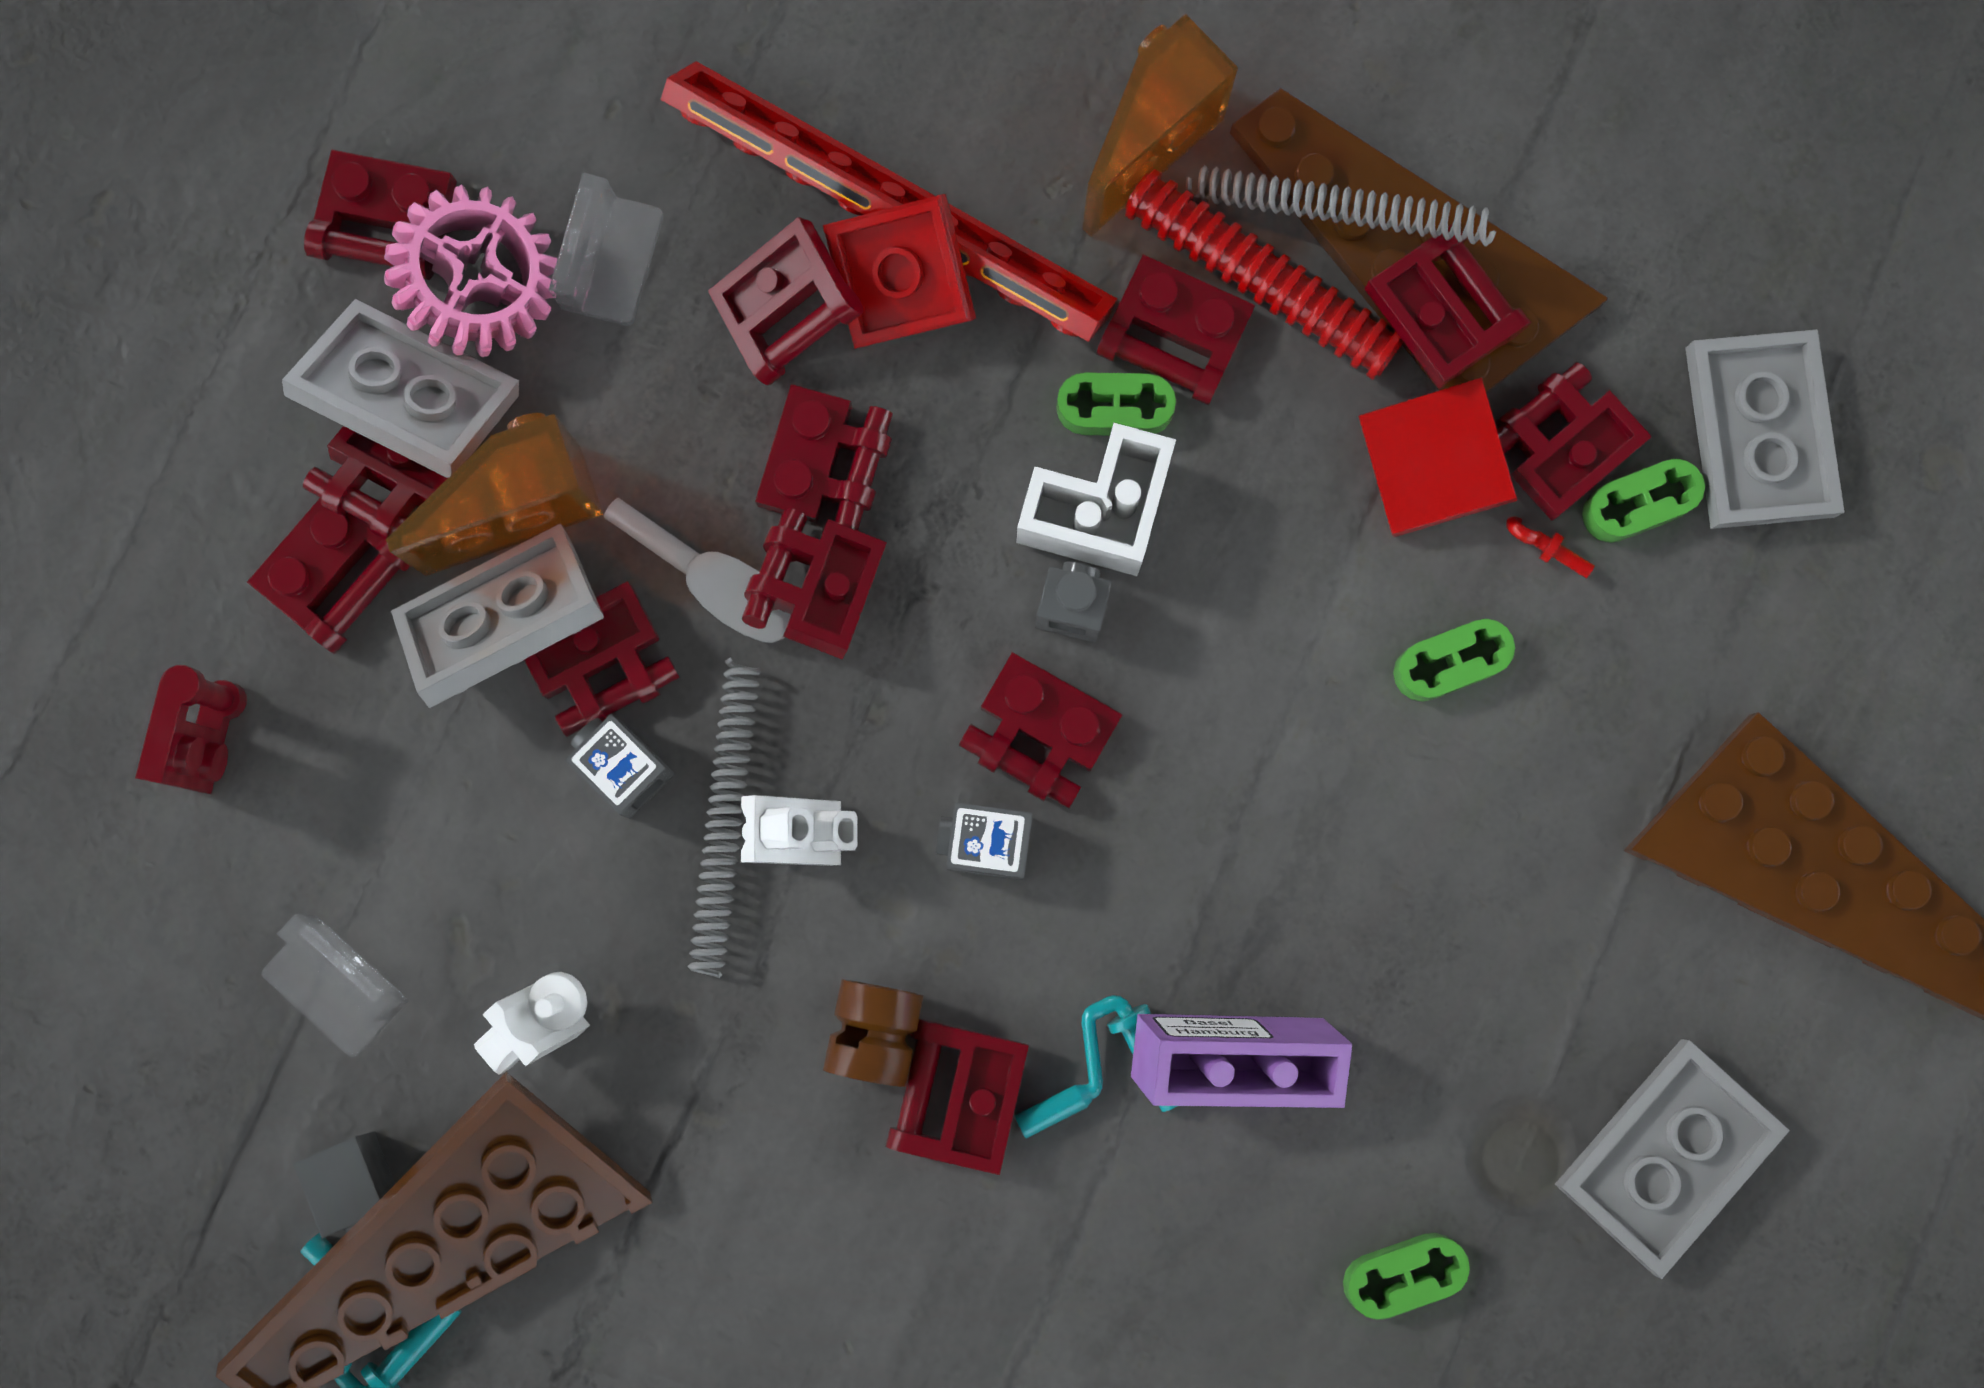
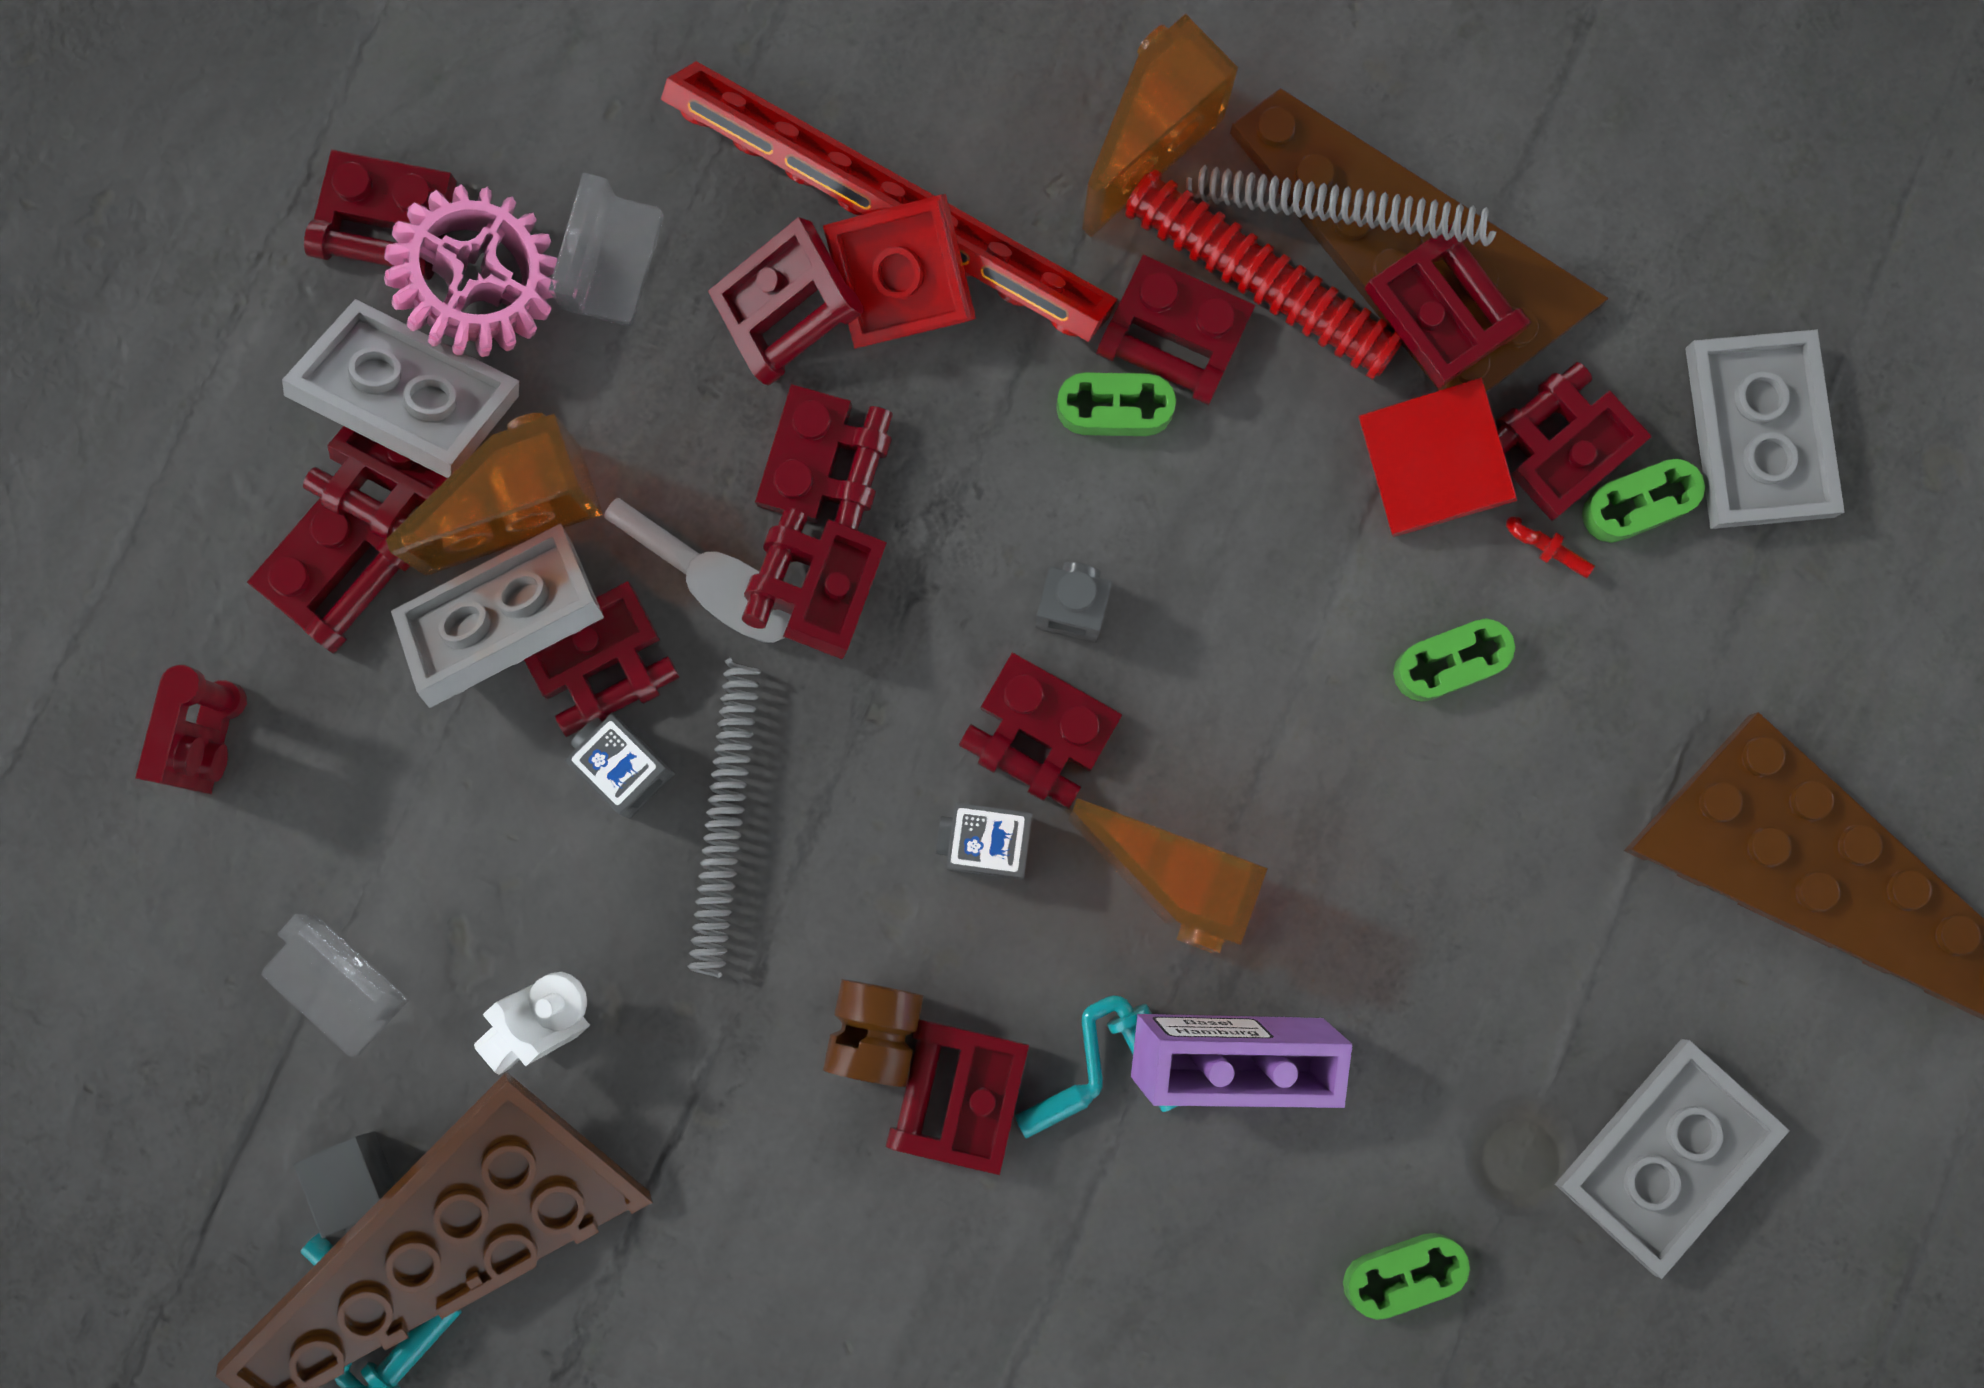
(796, 831): white hips -> none
(1102, 520): white brick -> none
(1179, 879): none -> clear orange slope

